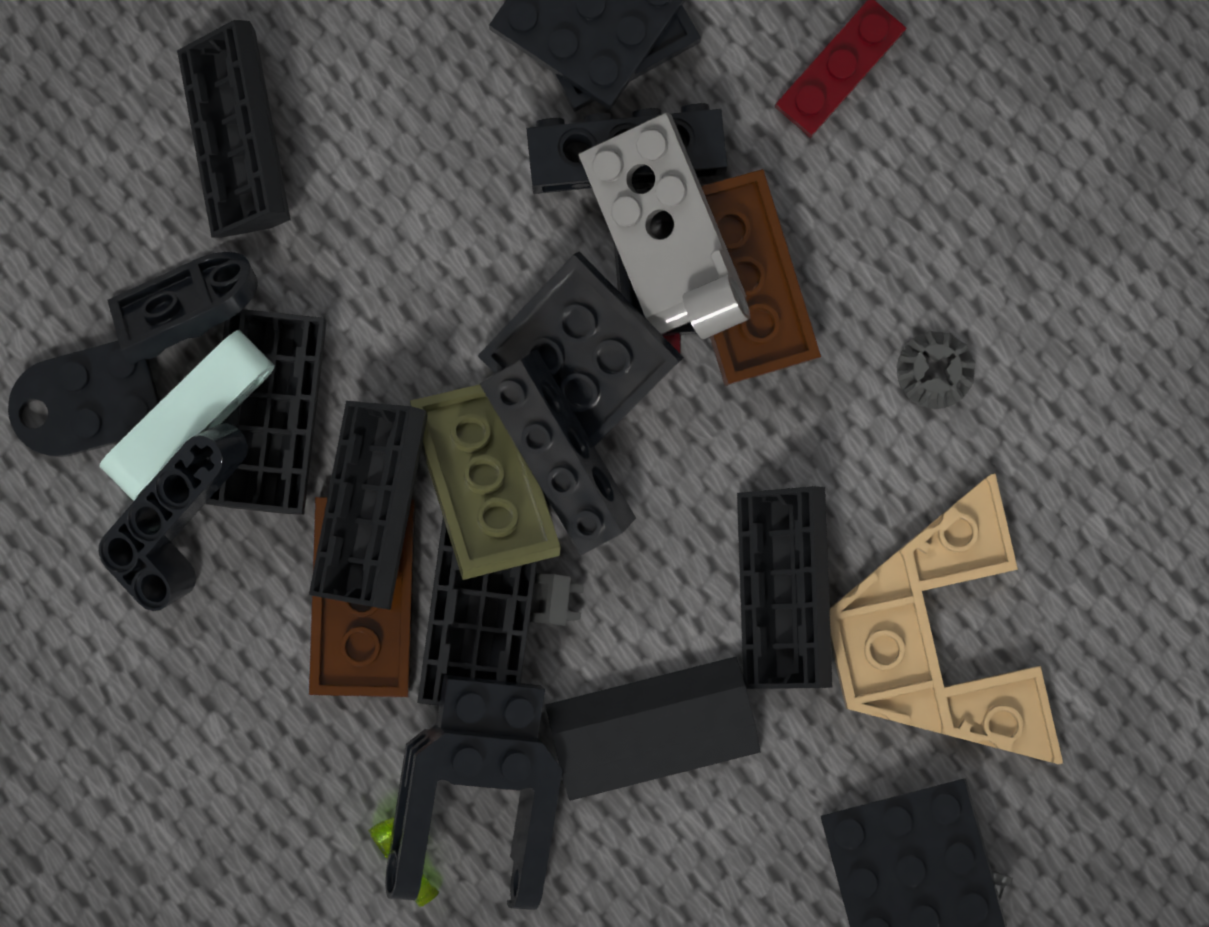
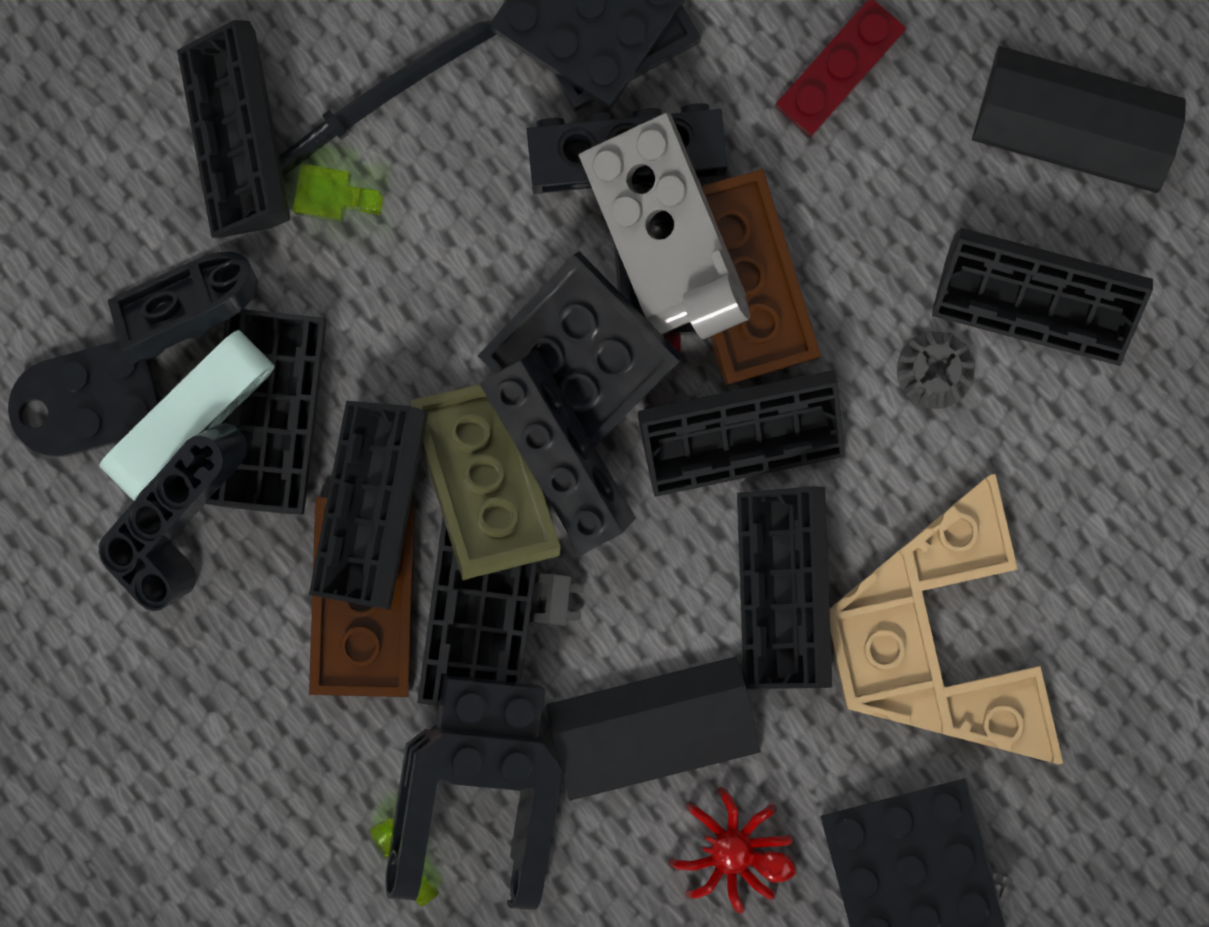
(327, 194): none -> clear neon green plate
(338, 123): none -> black sword
(734, 853): none -> red animal
(742, 433): none -> black piece
(1041, 296): none -> black piece
(1080, 120): none -> black piece

